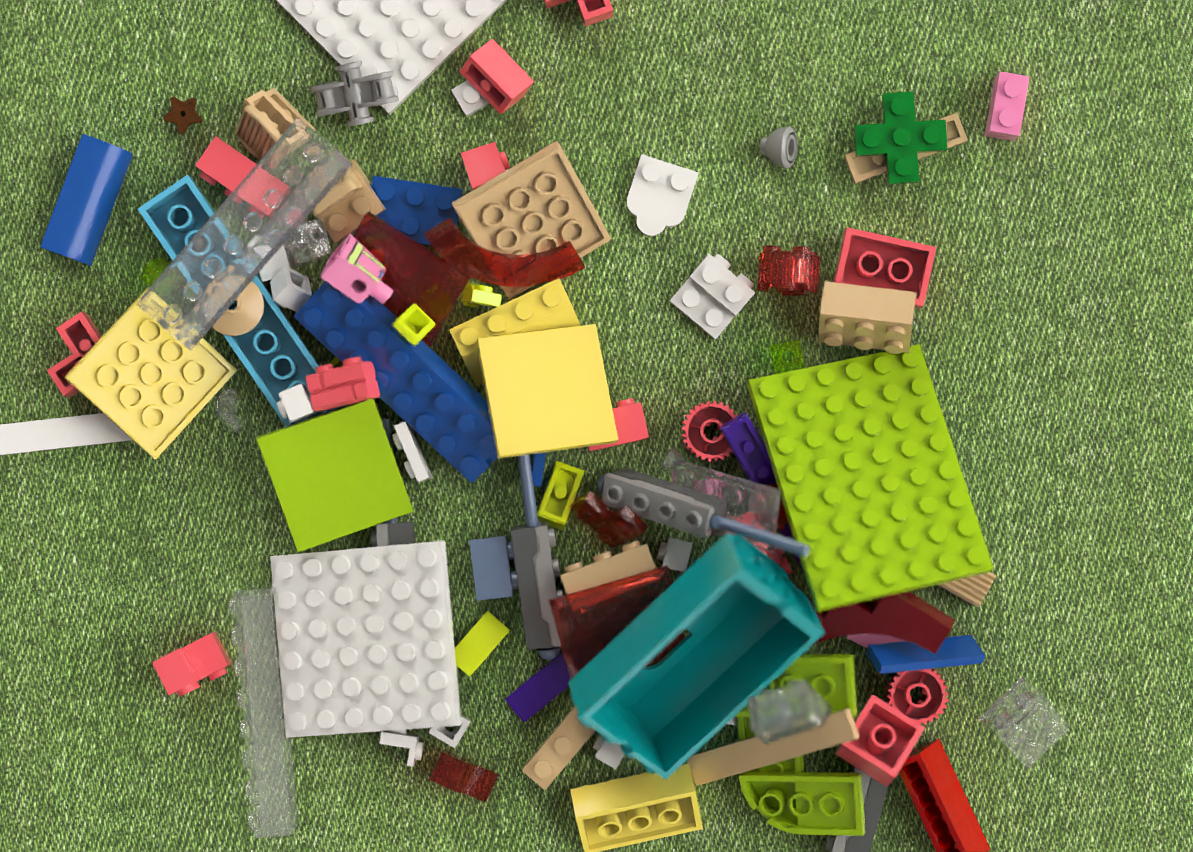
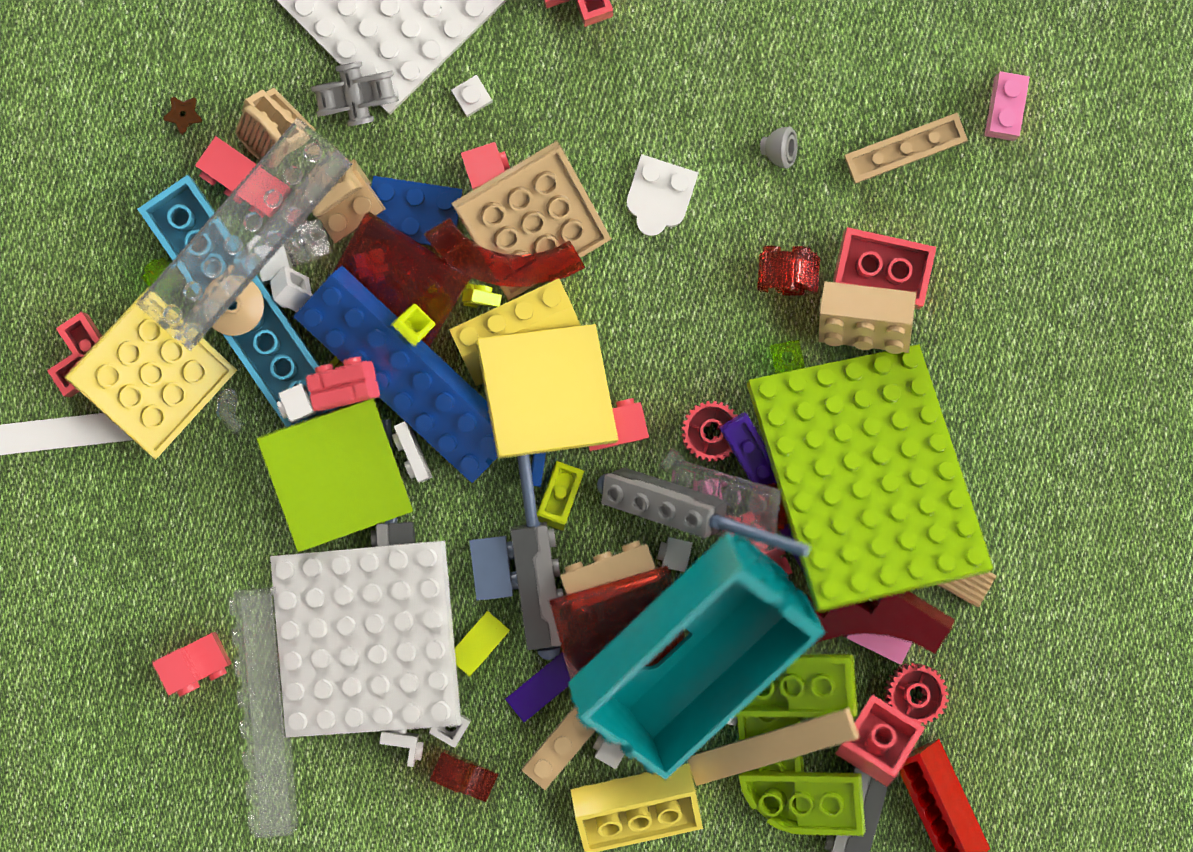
(86, 200): blue brick -> none
(356, 272): bright pink torso -> none
(496, 76): coral brick -> none
(611, 526): clear red plate -> none
(713, 295): white plate -> none
(787, 711): clear slope -> none
(900, 138): green plate -> none
(910, 657): blue tile -> none
(1025, 722): clear bracket -> none

